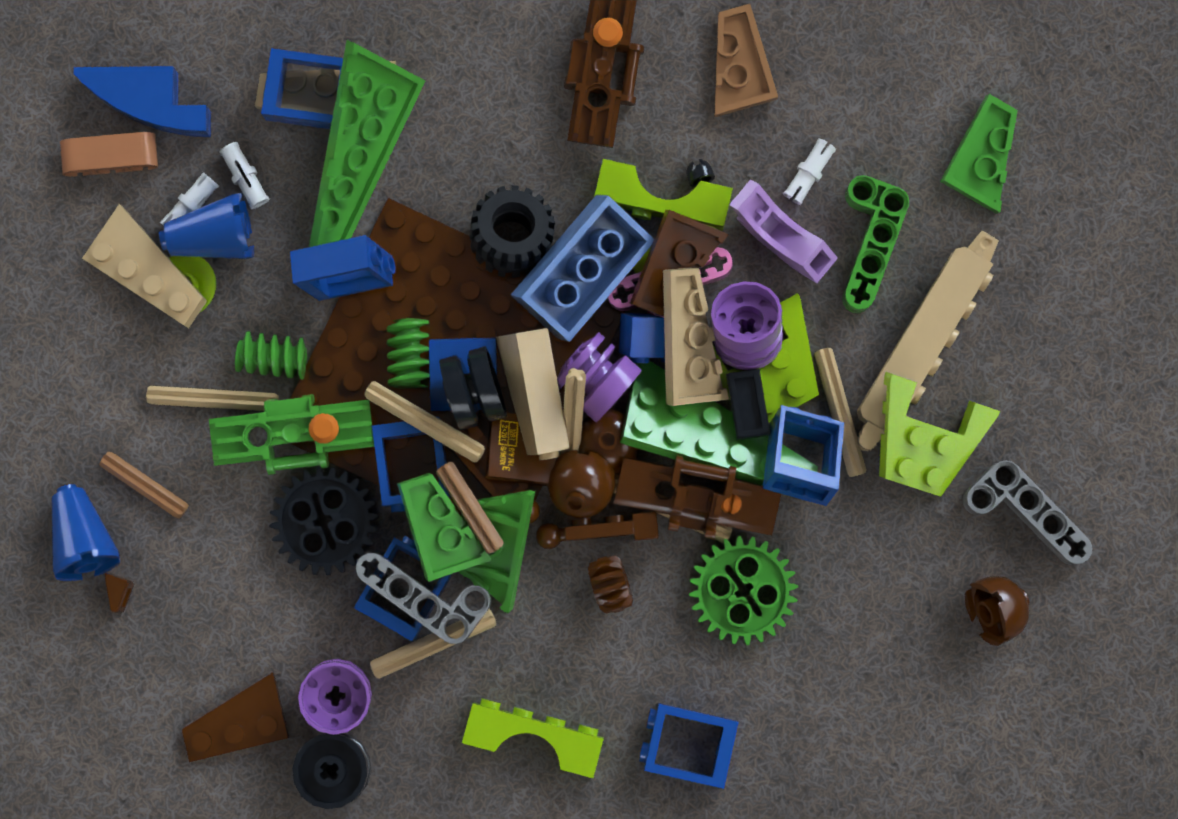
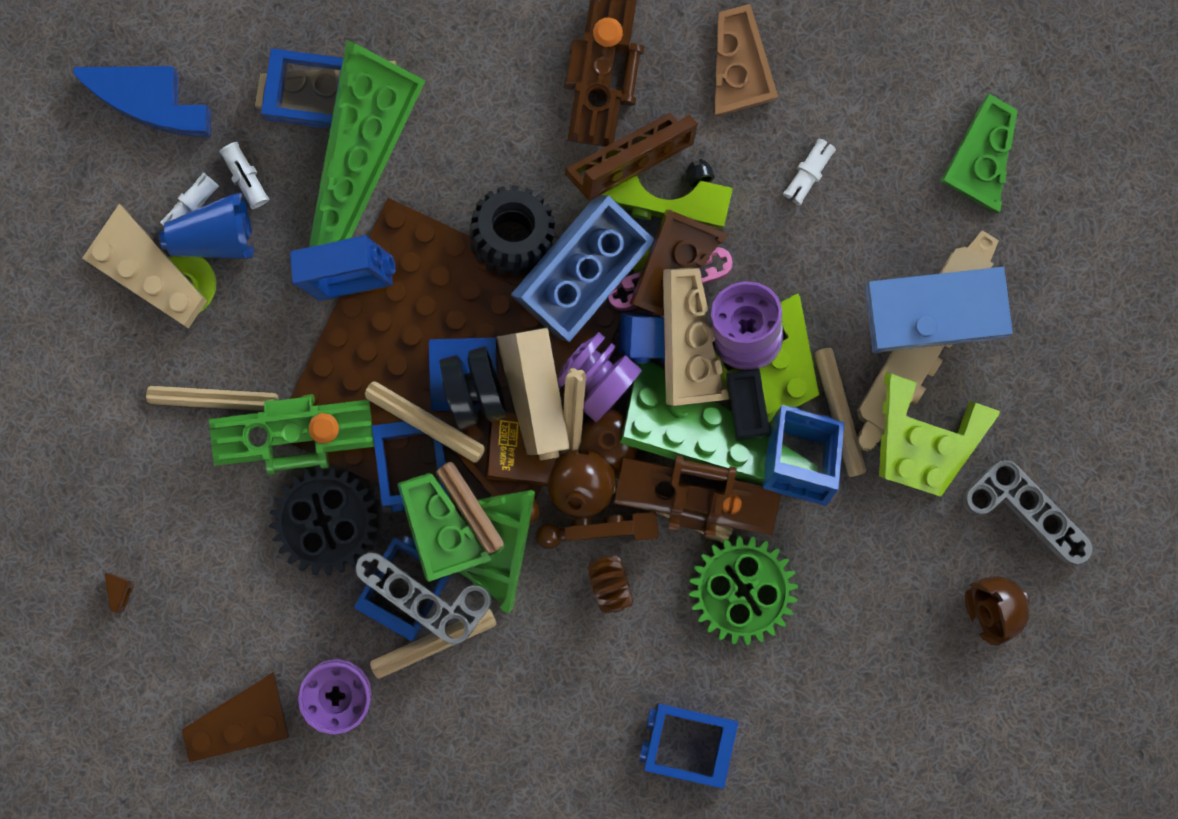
(79, 536): blue cone -> none
(108, 152): nougat beam -> none
(144, 485): medium nougat axle -> none
(271, 355): bright green piece -> none
(312, 773): black wheel -> none
(407, 353): bright green piece -> none
(576, 749): lime arch -> none
(636, 158): none -> reddish brown fence
(781, 234): lavender arch -> none
(870, 248): bright green beam -> none
(938, 309): none -> medium blue brick

